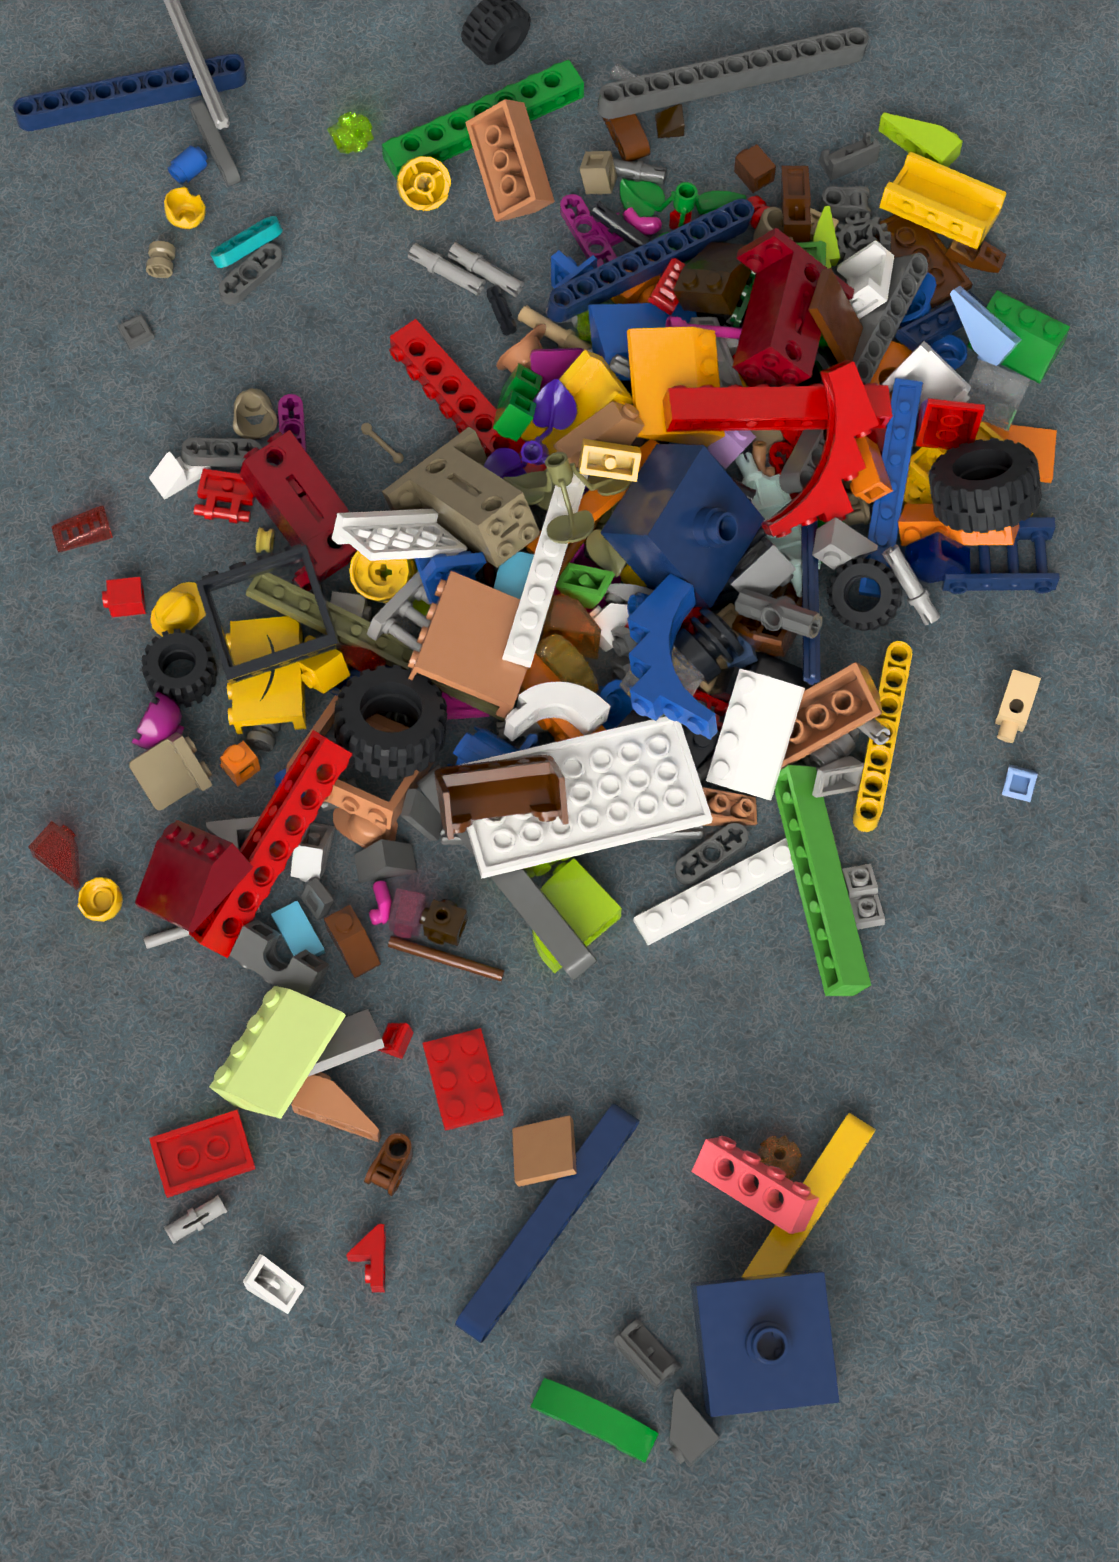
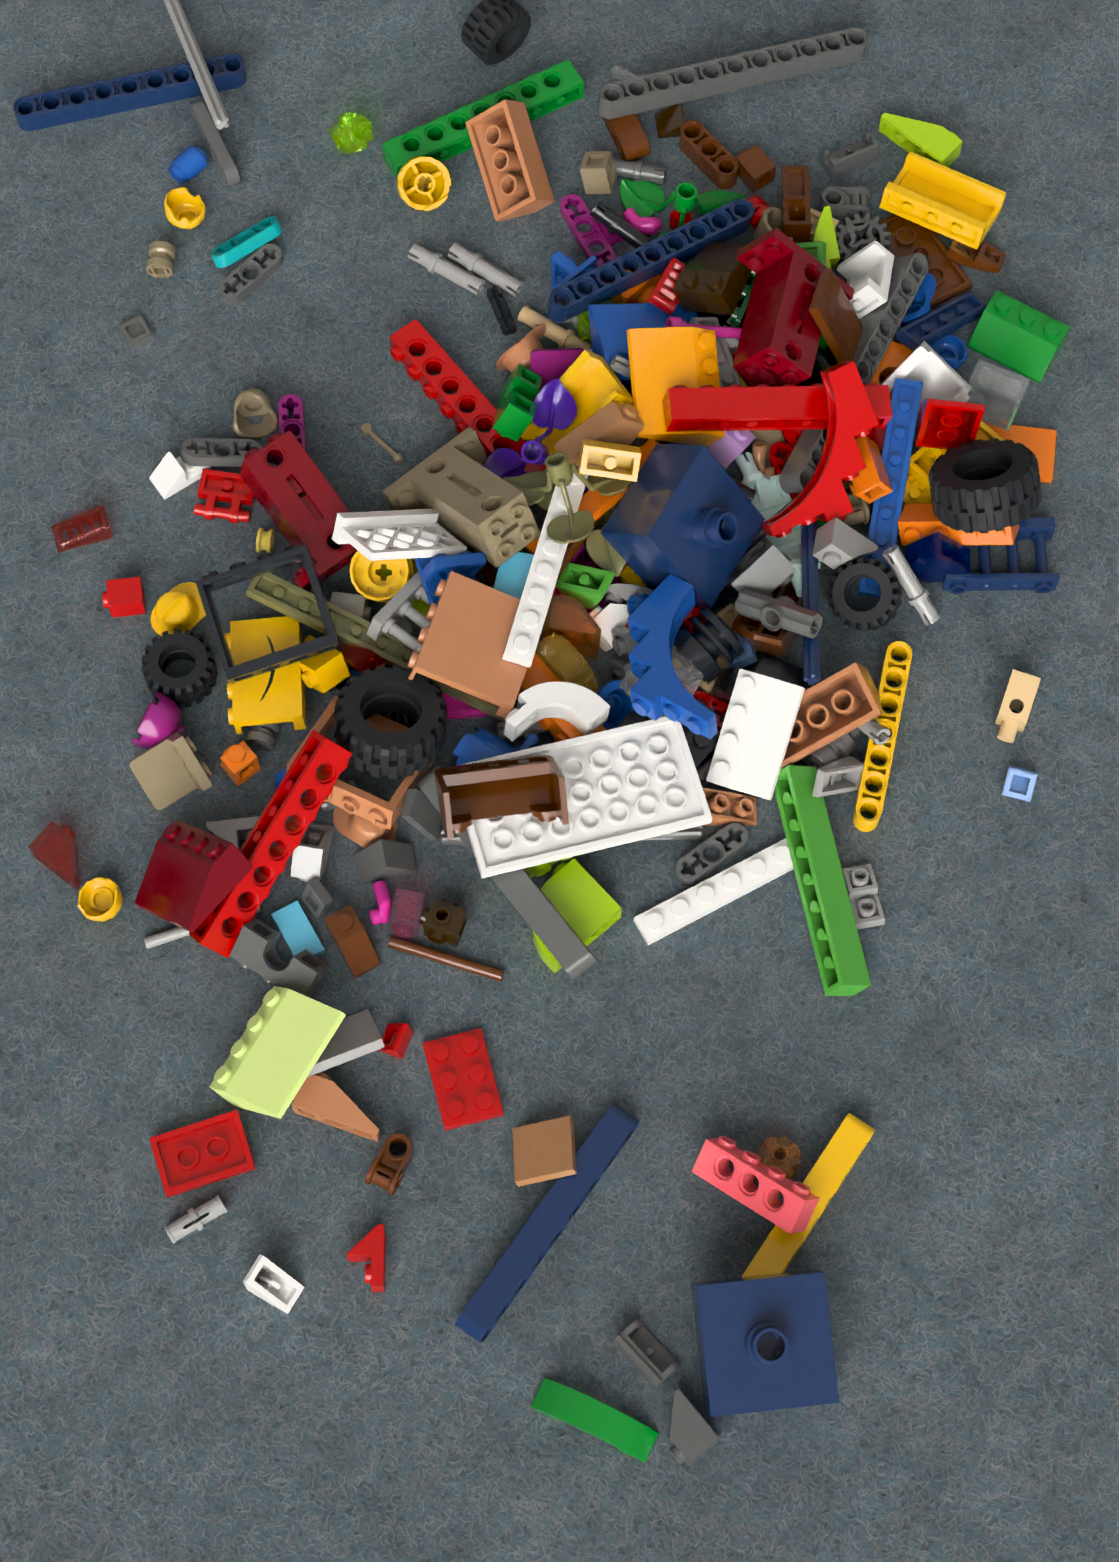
(705, 144): none -> reddish brown beam
(985, 332): light blue slope -> none

